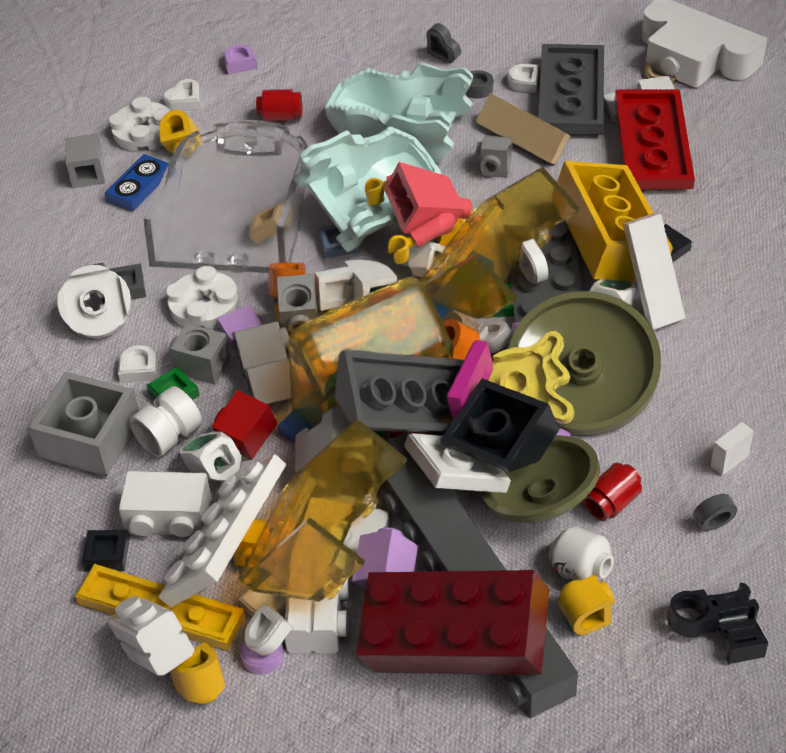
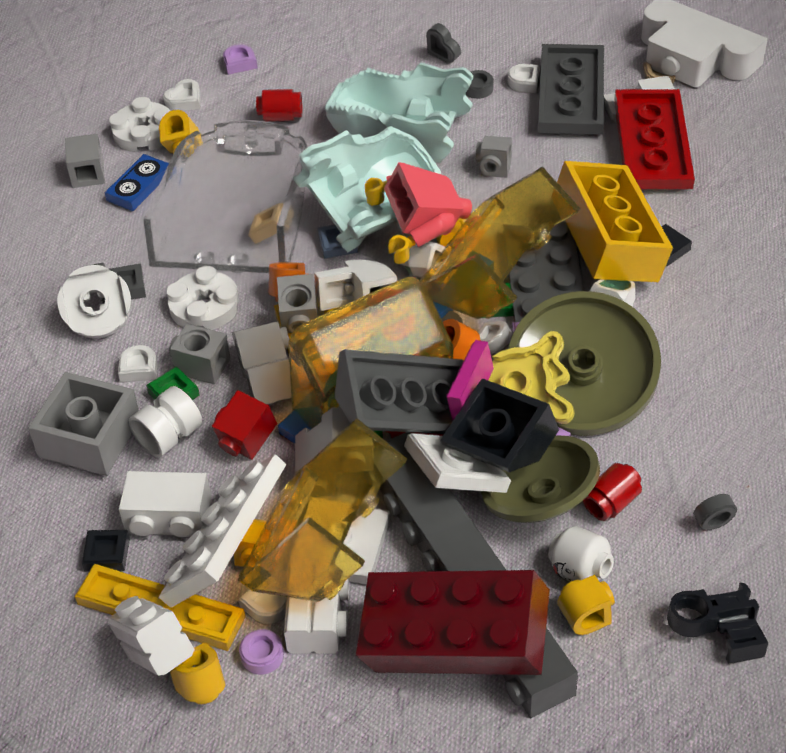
(212, 454): white rock -> none
(237, 320): lavender tile -> none
(266, 630): white tile -> none
(384, 552): lavender brick -> none
(523, 128): tan tile -> none
(533, 262): white tile -> none
(654, 270): white tile -> none
(731, 448): white tile -> none

